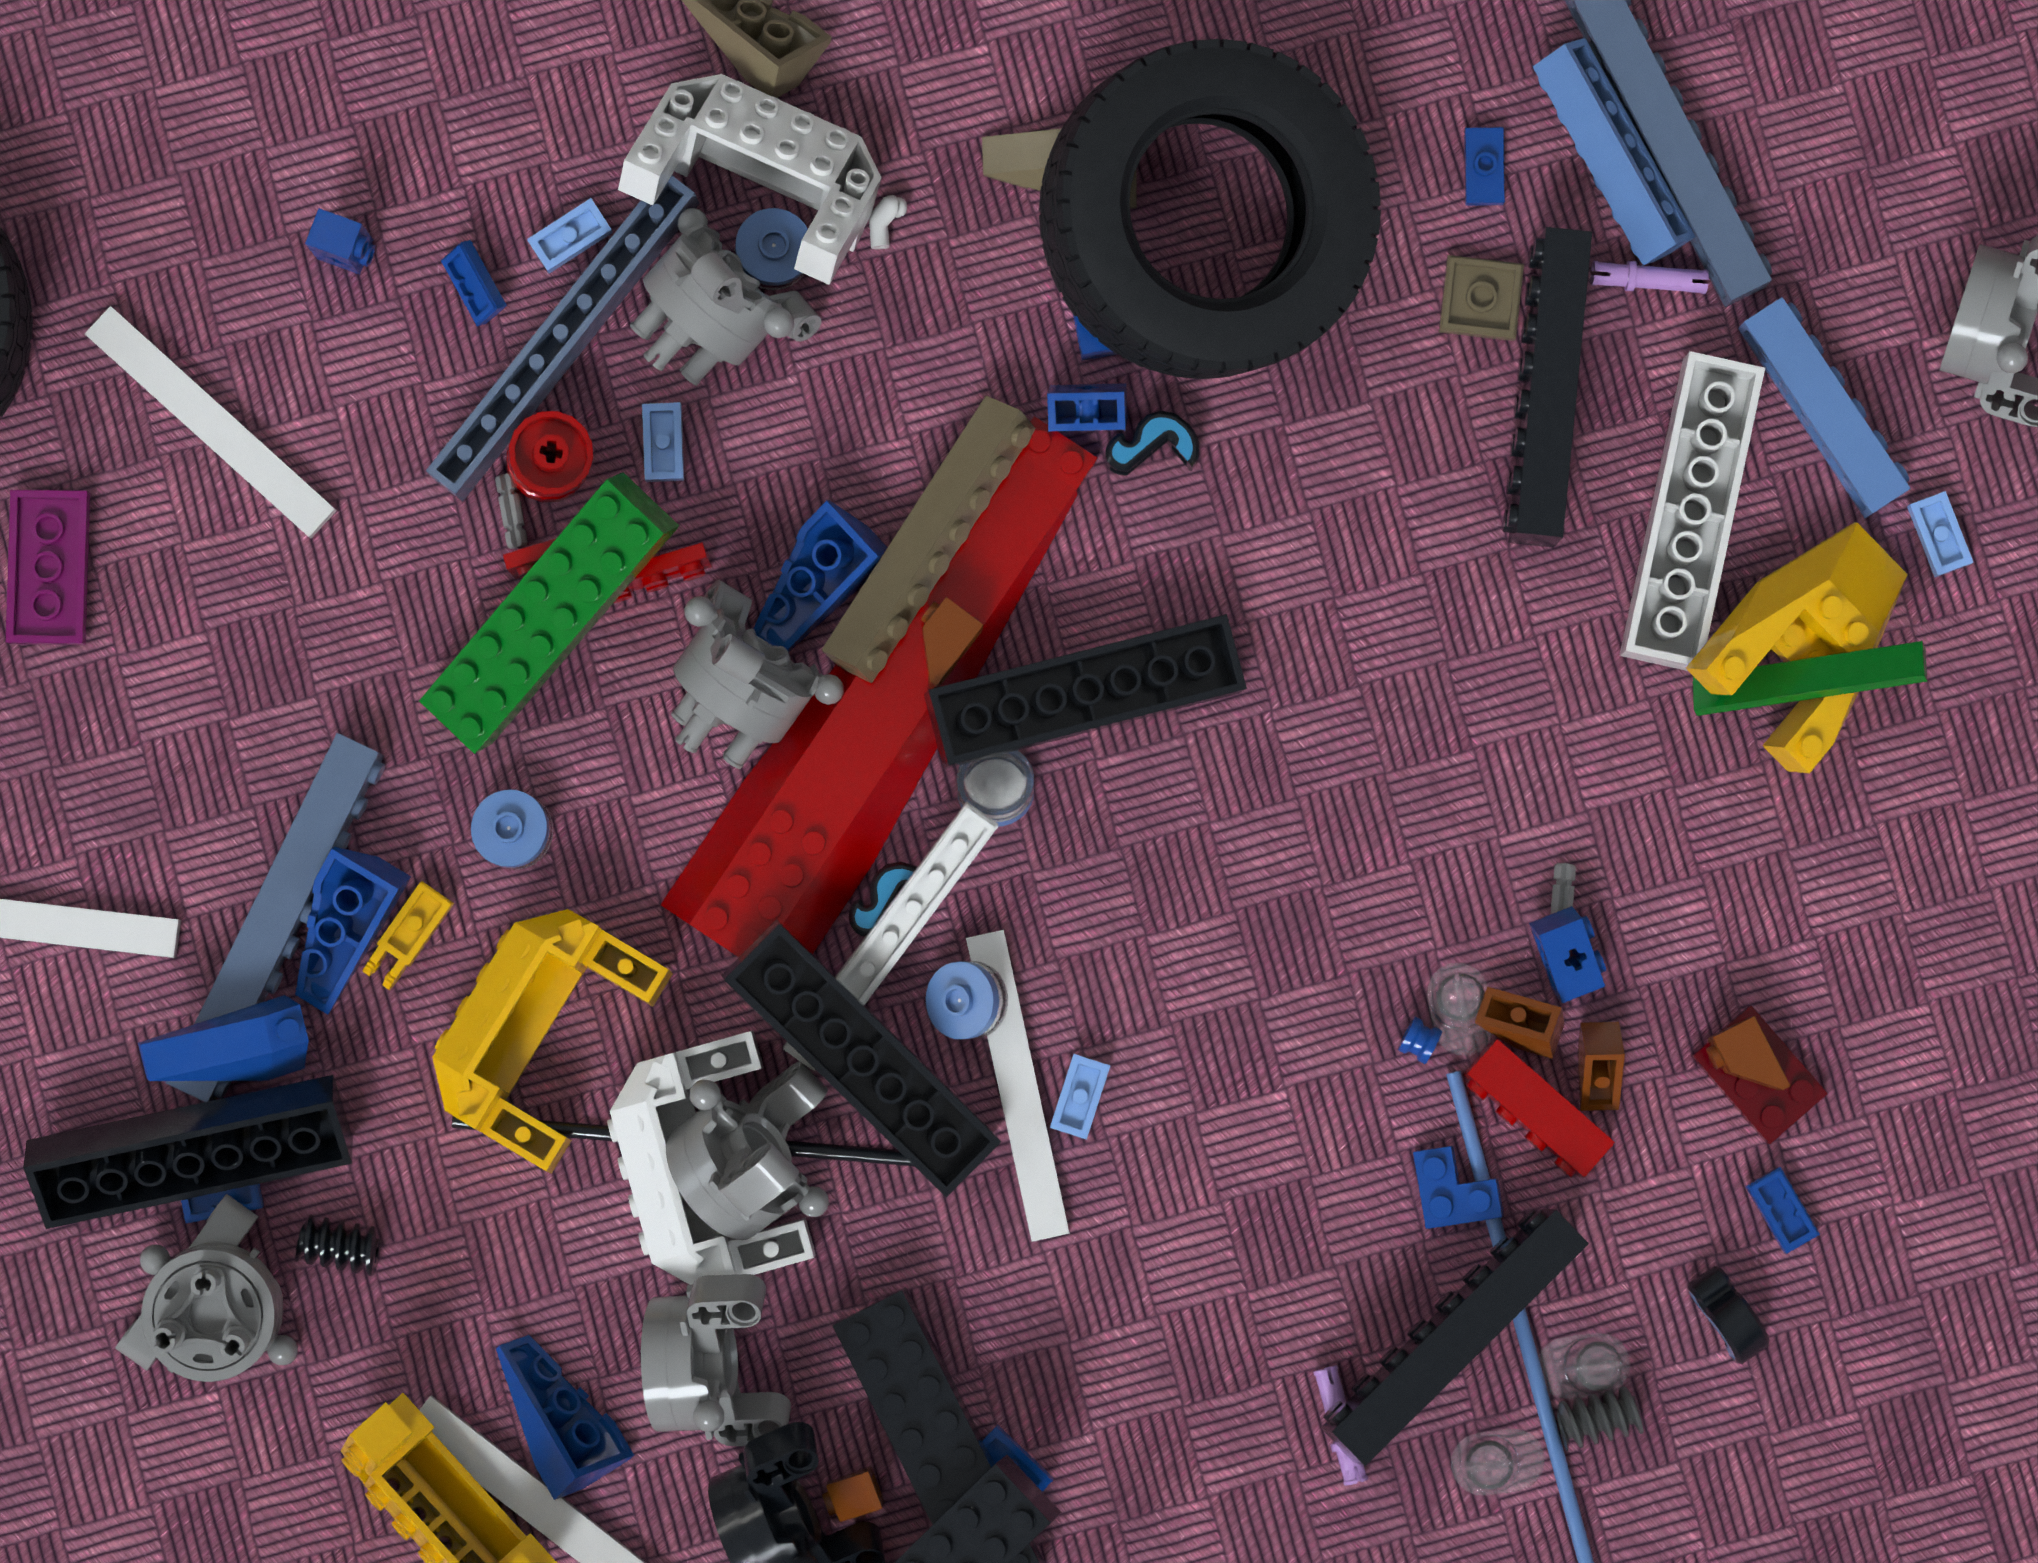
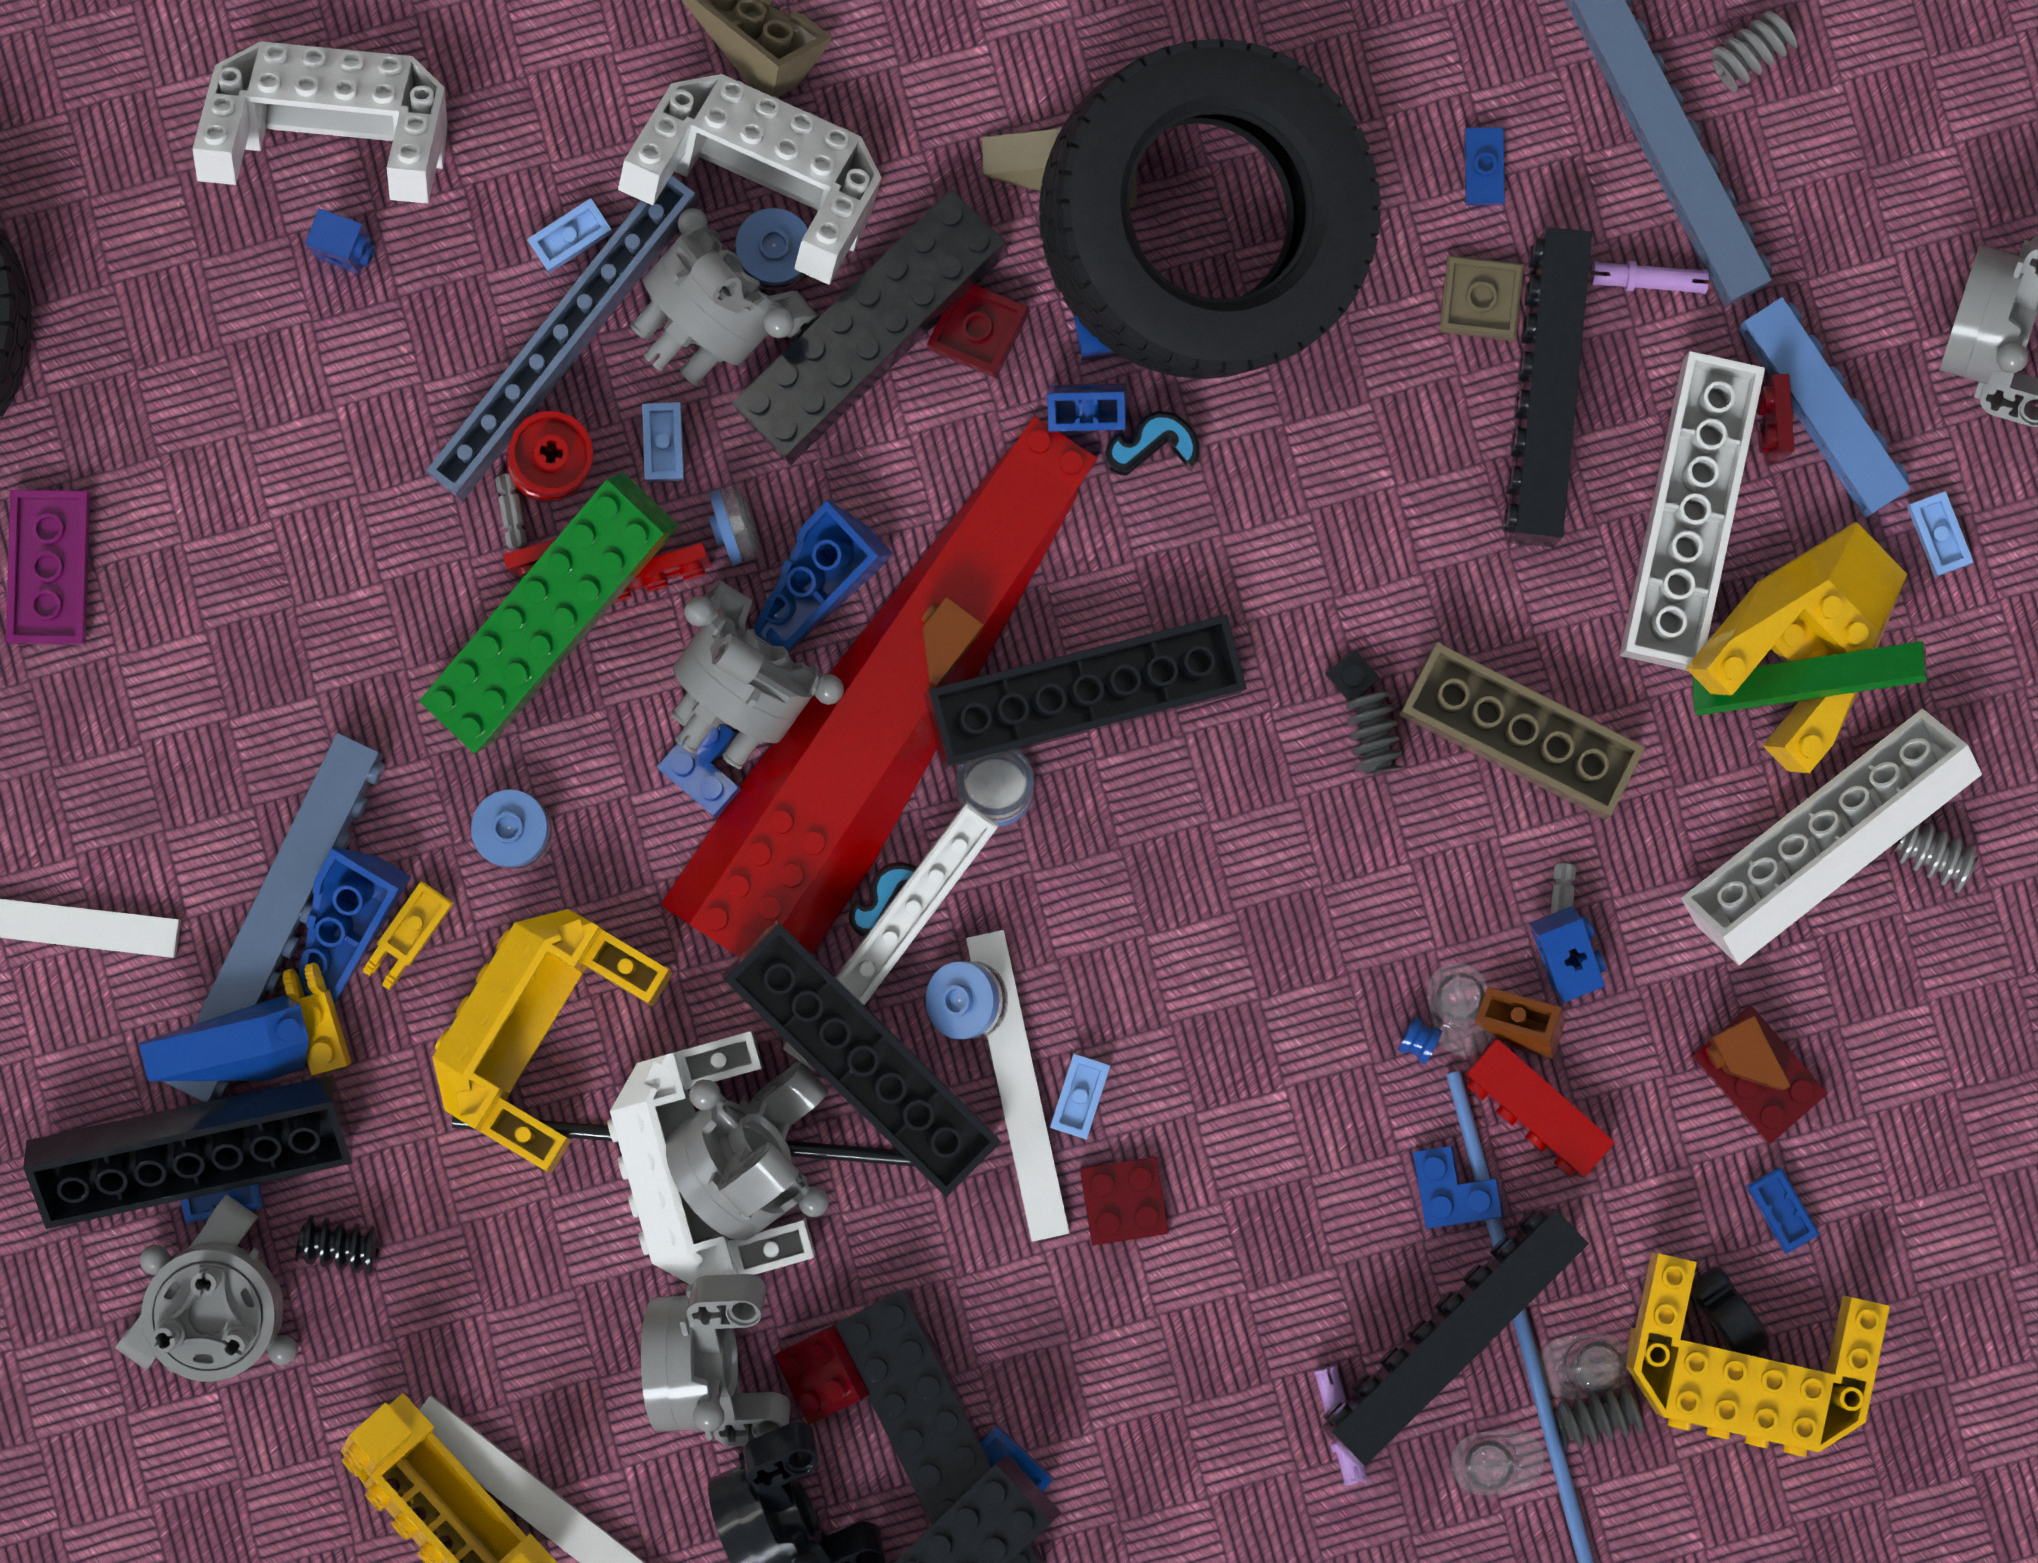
(210, 422): white tile -> none
(326, 95): none -> white wedge
(326, 1040): none -> yellow hinge
(473, 283): blue plate -> none
(562, 1429): blue wedge -> none
(698, 775): none -> plate
(734, 524): none -> clear piece
(821, 1374): none -> dark red plate
(853, 1495): dark orange slope -> none
(870, 327): none -> black brick
(882, 216): white arm -> none
(929, 539): dark tan brick -> none
(979, 330): none -> dark red plate
(1124, 1201): none -> dark red plate
(1352, 676): none -> black plate
(1373, 733): none -> dark grey piece
(1521, 731): none -> dark tan brick
(1600, 1065): dark orange slope -> none
(1613, 151): medium blue brick -> none
(1746, 1392): none -> yellow wedge
(1750, 48): none -> light grey piece
(1776, 408): none -> dark red plate
(1831, 836): none -> white brick
(1937, 855): none -> light grey piece

